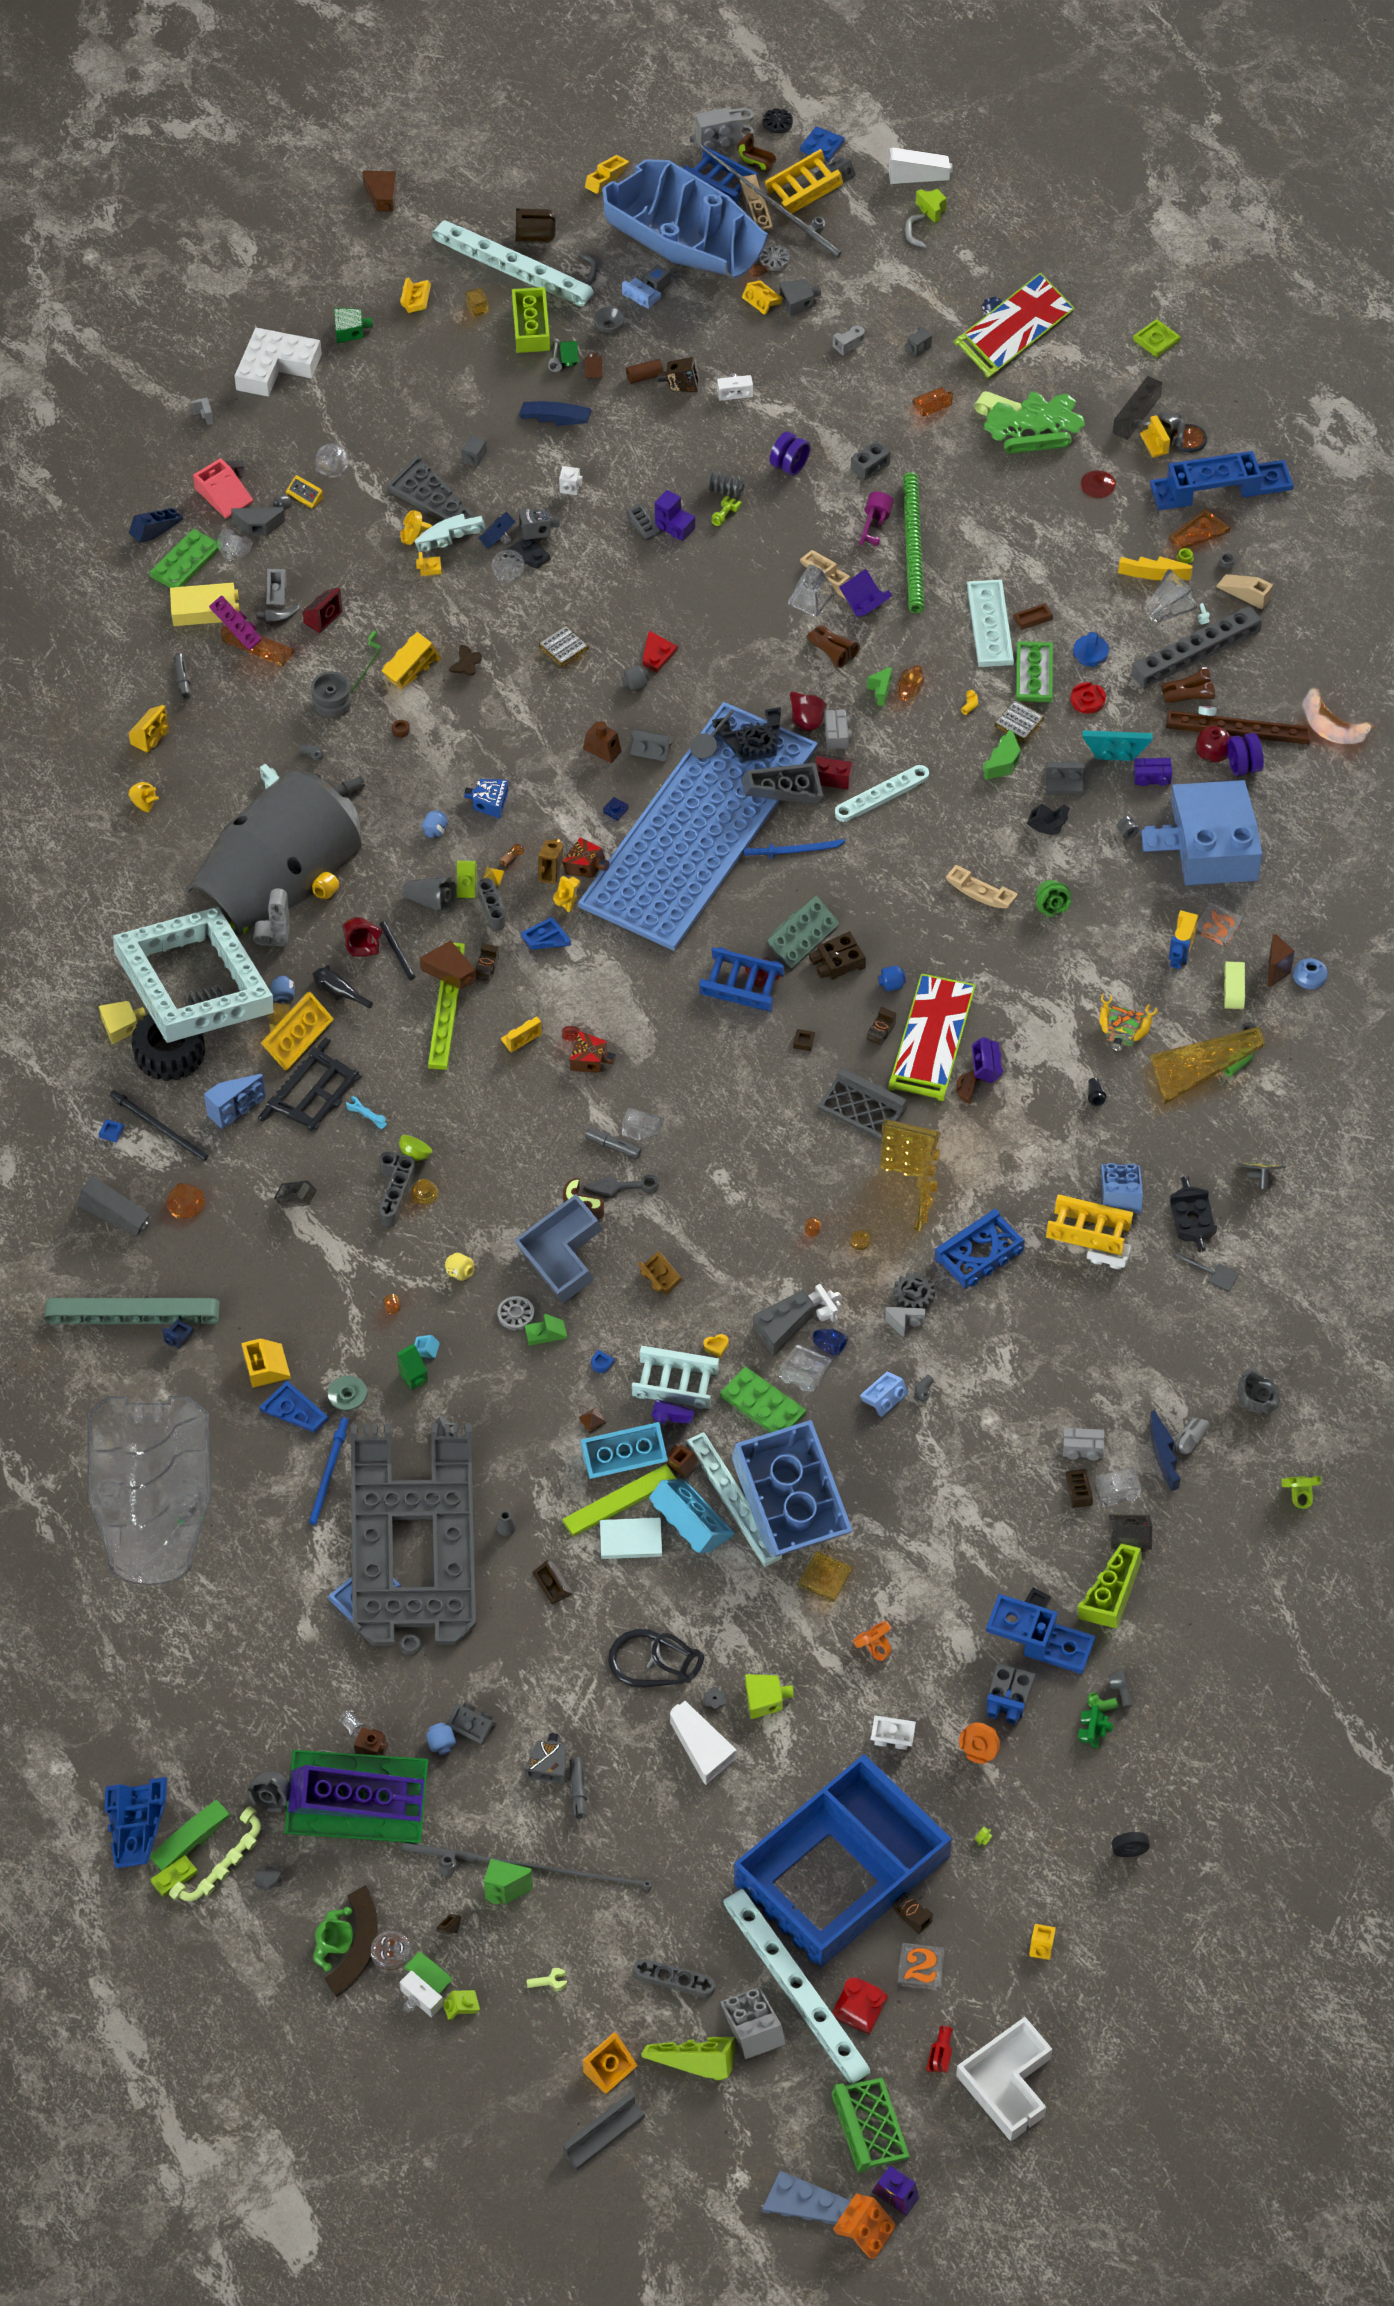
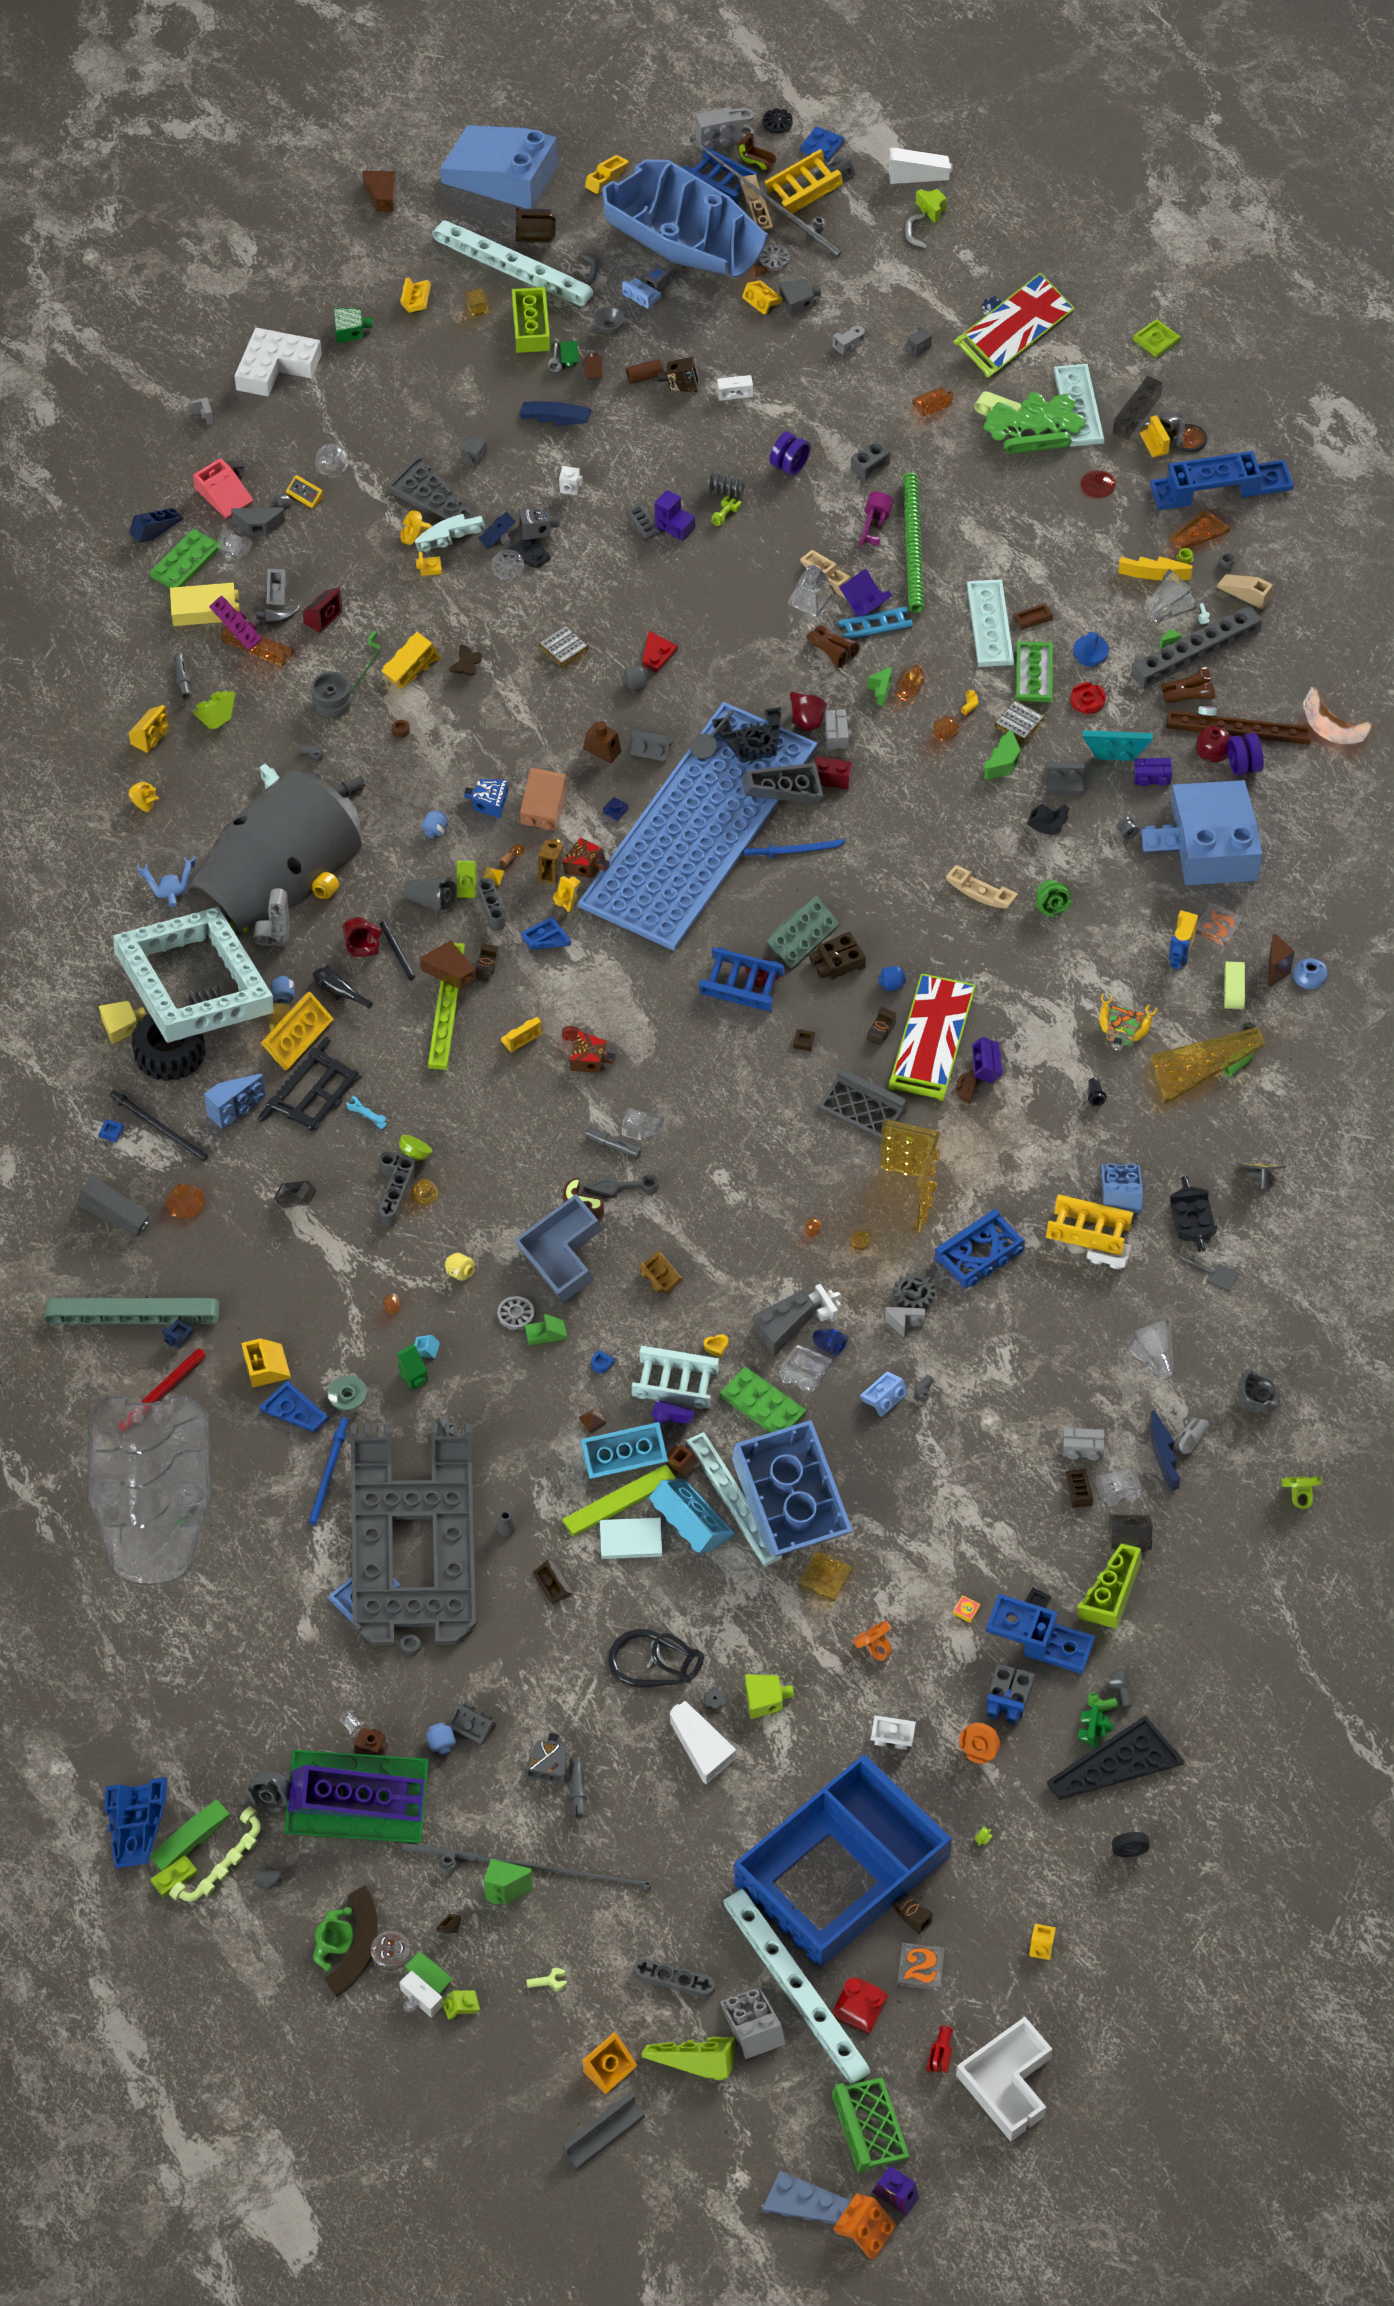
(169, 885): none -> medium blue piece
(173, 1378): none -> red axle
(216, 710): none -> lime slope
(502, 163): none -> medium blue slope
(544, 799): none -> nougat slope
(882, 793): light aqua plate -> none
(885, 627): none -> dark azure bar
(945, 728): none -> clear orange head
(966, 1609): none -> tile
(1077, 383): none -> light aqua tile
(1126, 1756): none -> black wing
(1153, 1348): none -> clear slope
(1169, 638): none -> bright green slope

